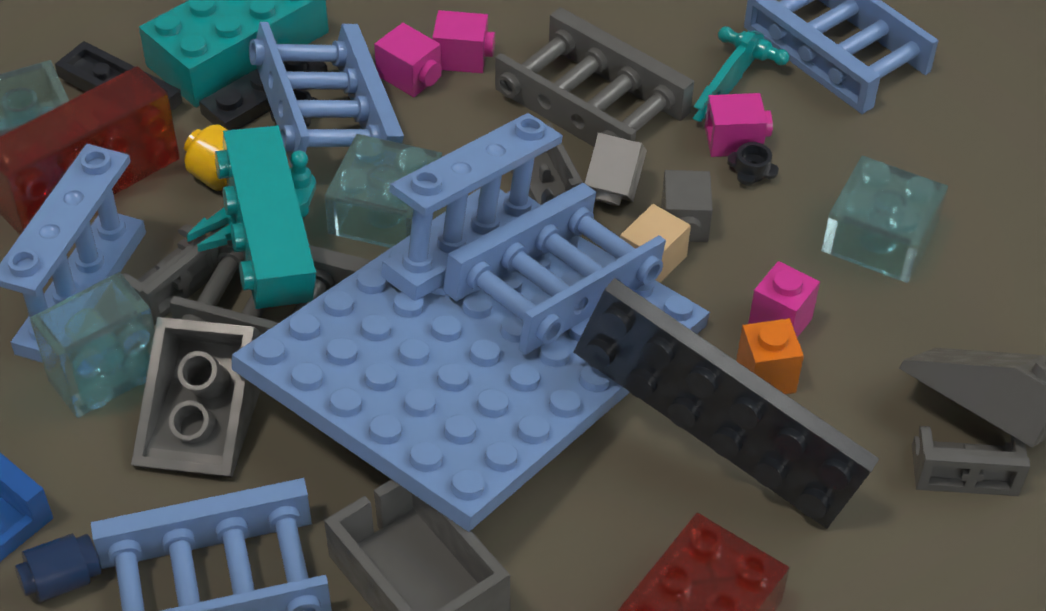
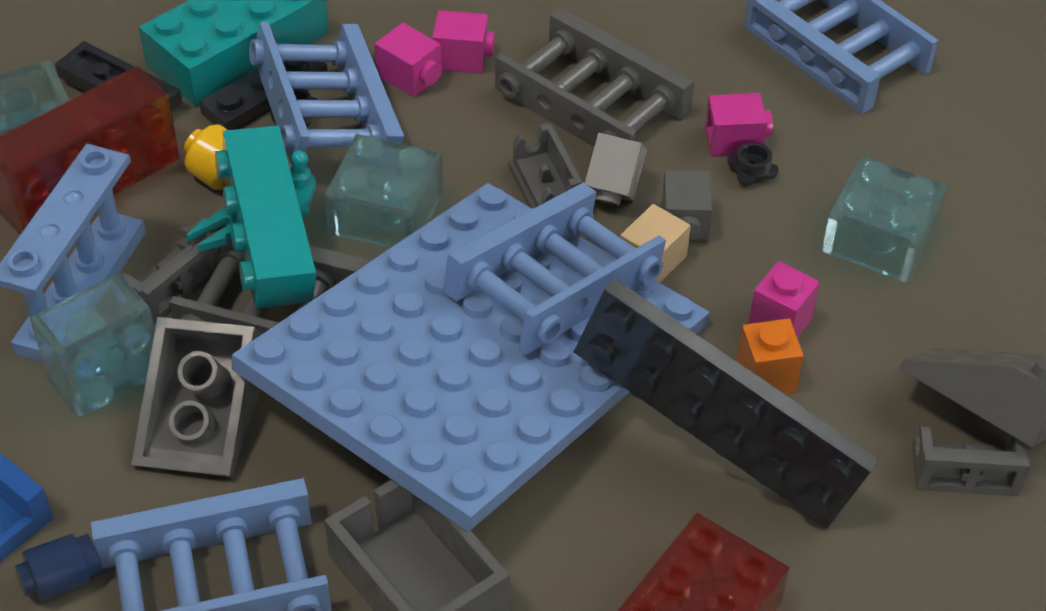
(447, 182): medium blue fence -> none
(748, 47): teal piece -> none

